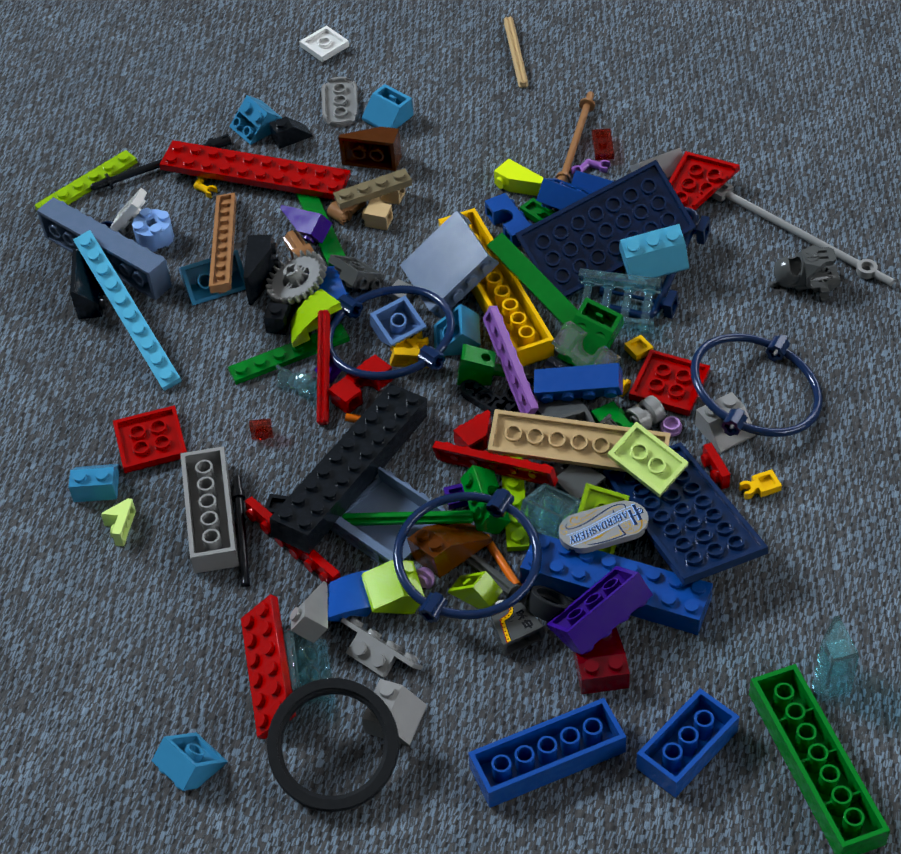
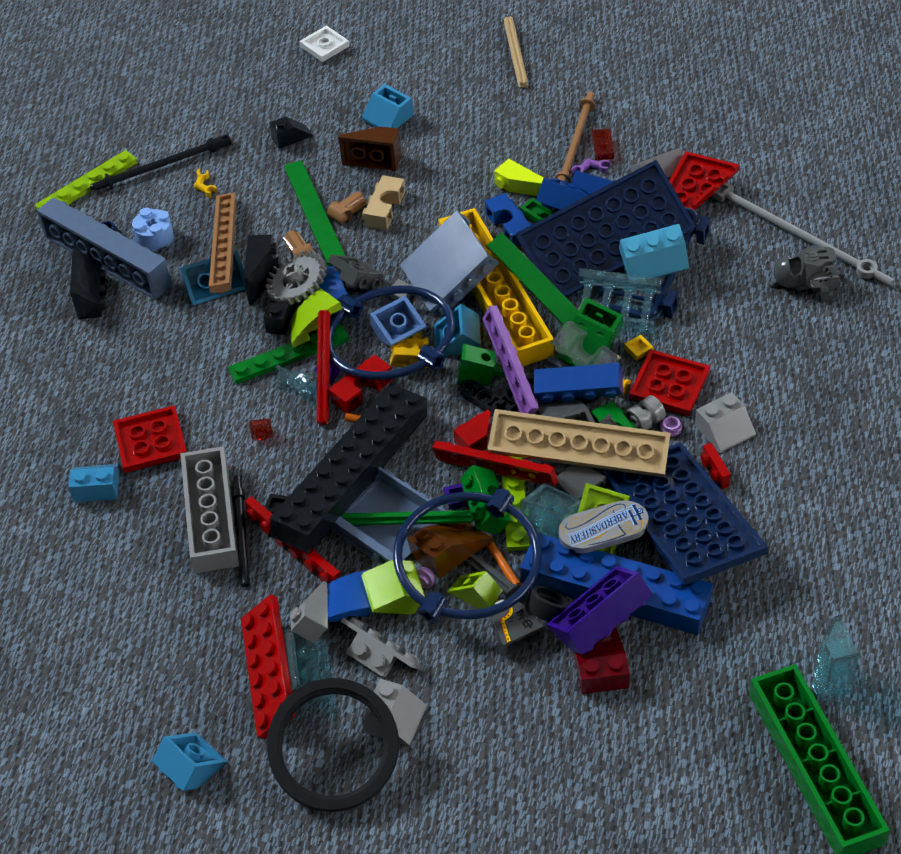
(120, 520): yellowish green slope -> none
(127, 310): medium azure plate -> none
(130, 210): white plate -> none
(253, 120): dark azure slope -> none
(254, 169): red plate -> none
(309, 224): dark purple slope -> none
(340, 102): light grey tile -> none
(372, 189): dark tan plate -> none
(547, 752): blue brick -> none
(647, 459): yellowish green plate -> none
(687, 742): blue brick -> none
(736, 419): dark blue piece -> none
(762, 483): yellow plate -> none

